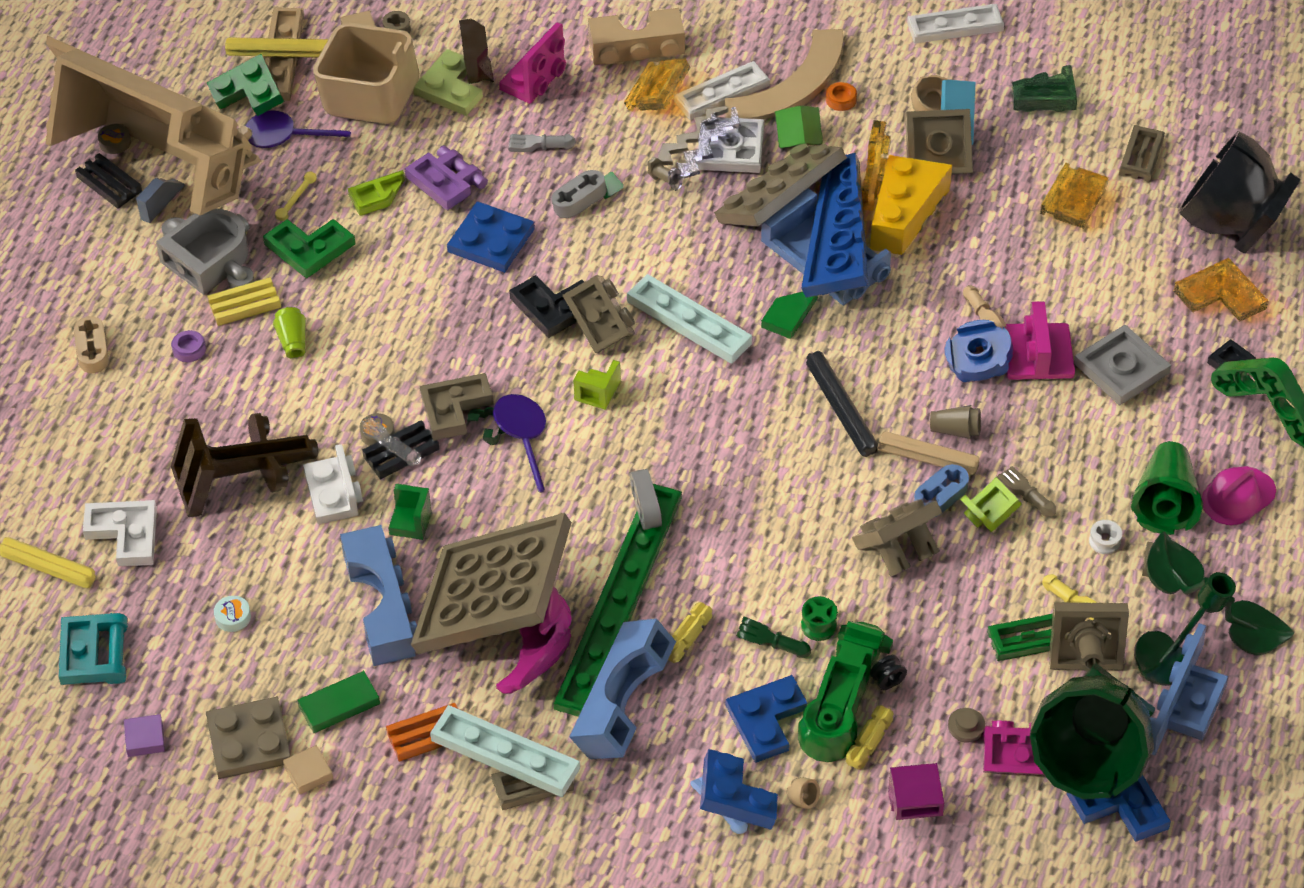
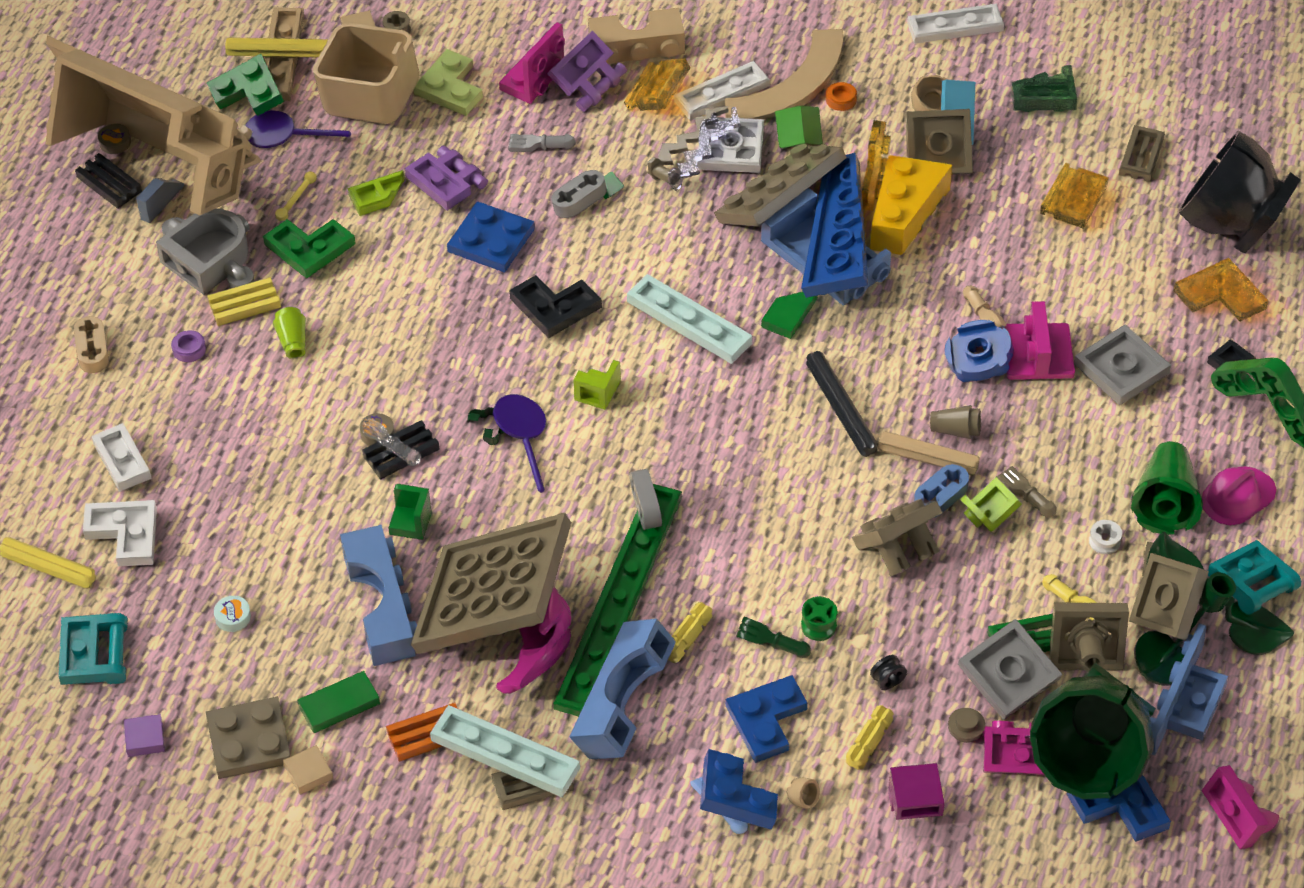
(121, 457): none -> white plate
(198, 464): dark brown piece -> none
(331, 487): white bracket -> none
(448, 399): dark tan plate -> none
(475, 51): dark brown slope -> none
(580, 64): none -> medium lavender plate
(599, 312): dark tan bracket -> none
(830, 719): green piece -> none
(1009, 669): none -> light grey plate
(1168, 596): none -> dark tan plate
(1236, 809): none -> dark pink tile
(1252, 565): none -> teal plate

